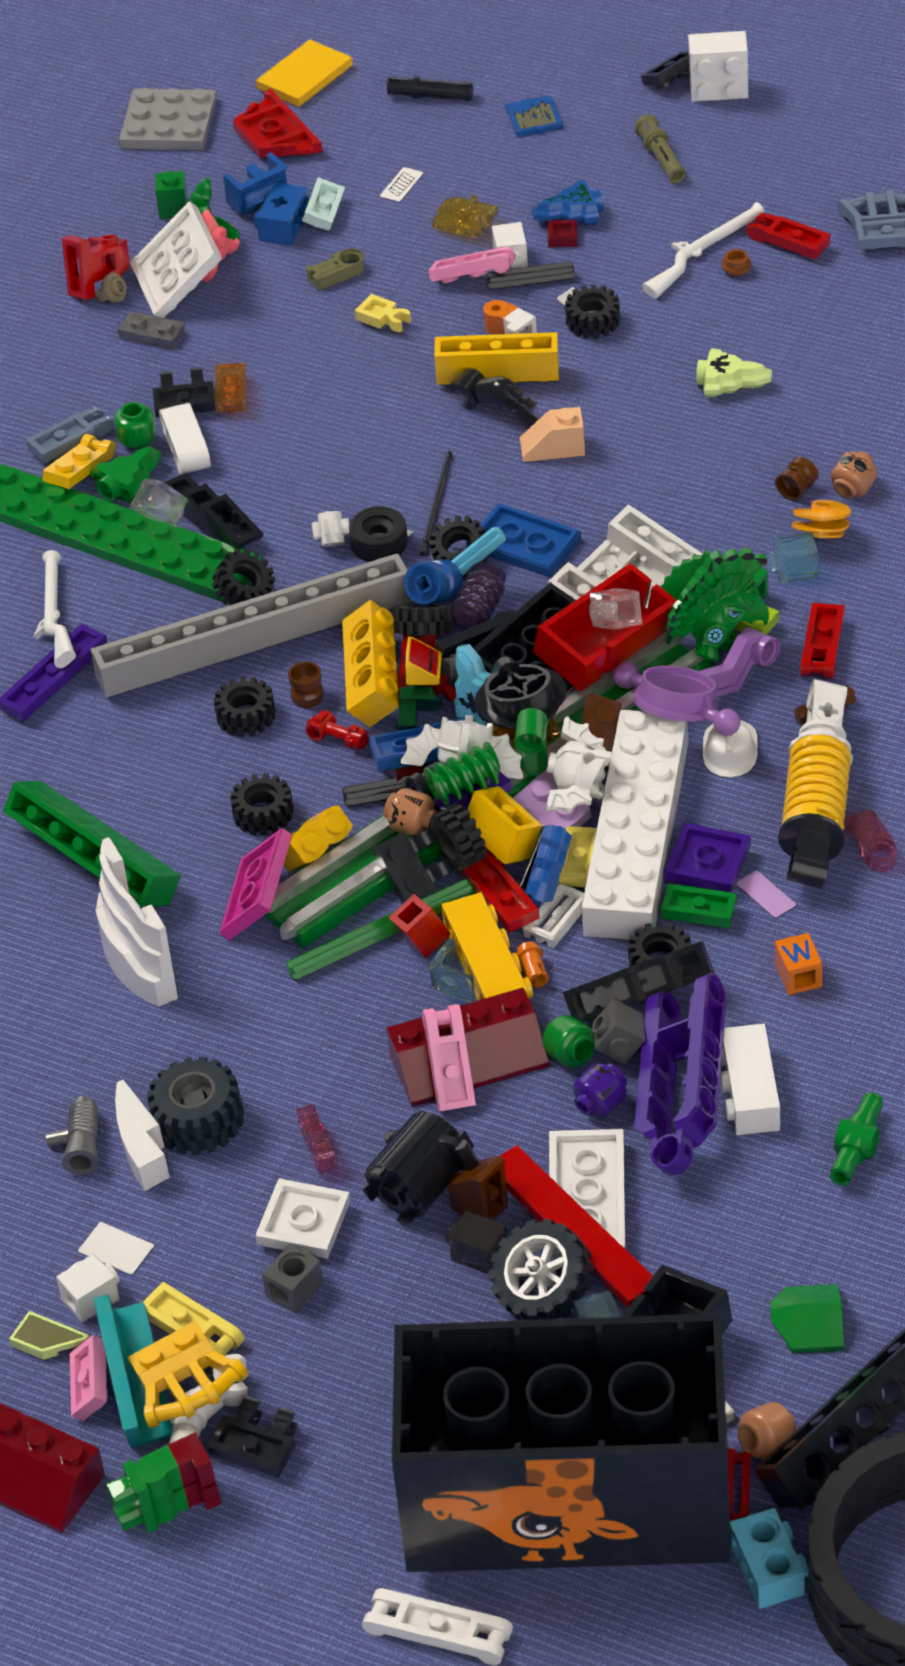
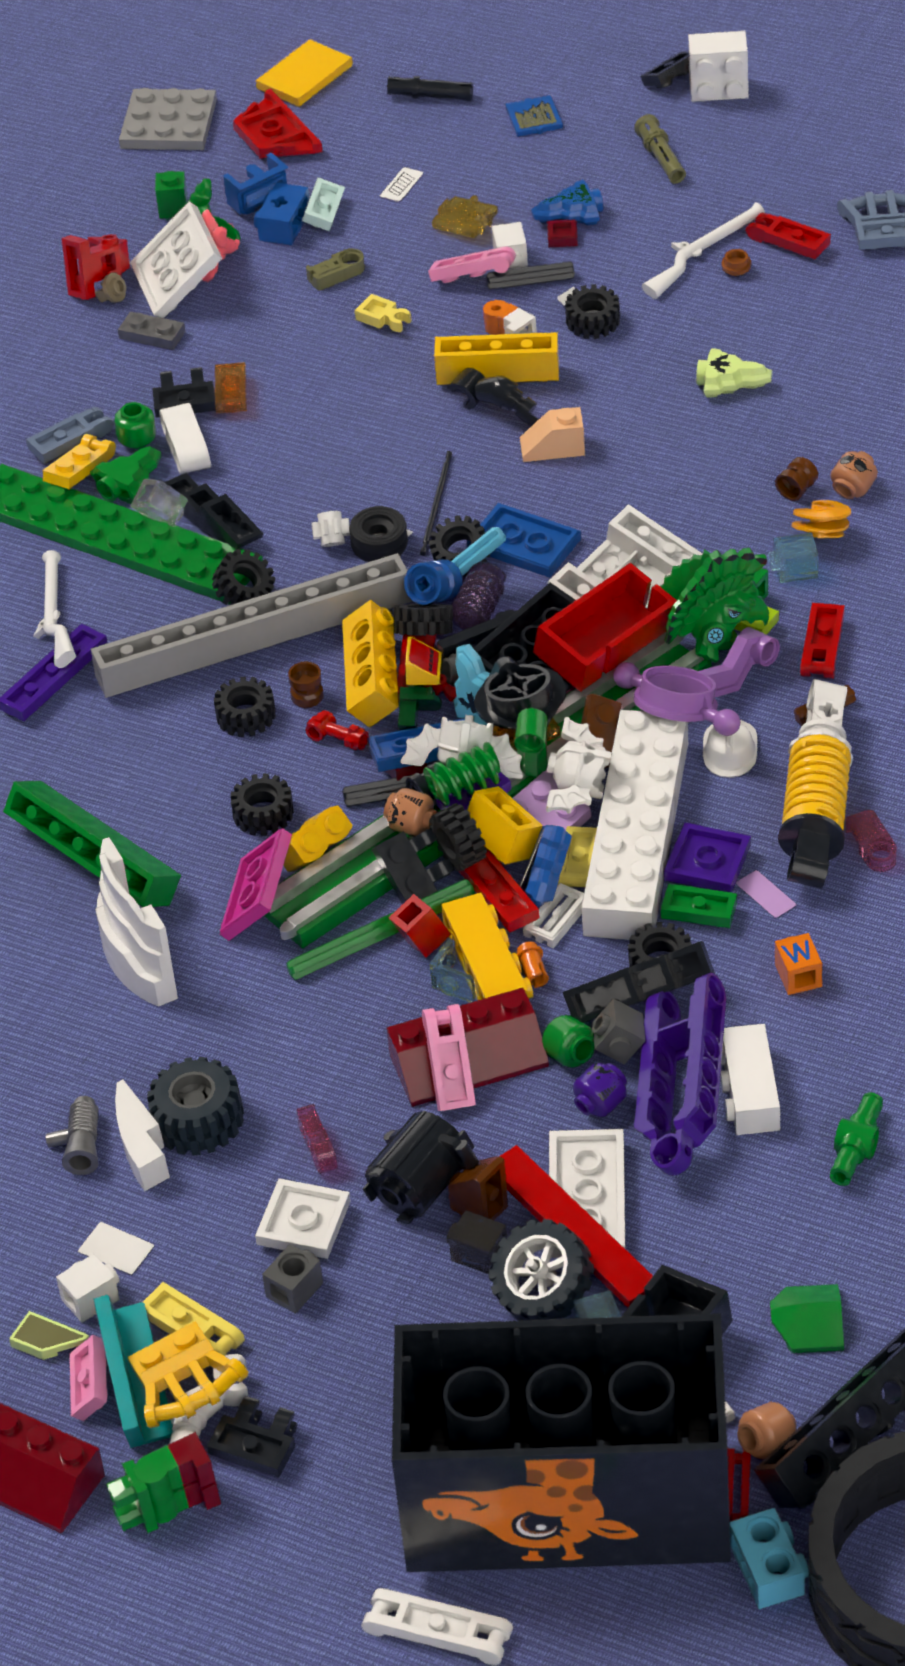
(615, 608): clear brick -> none

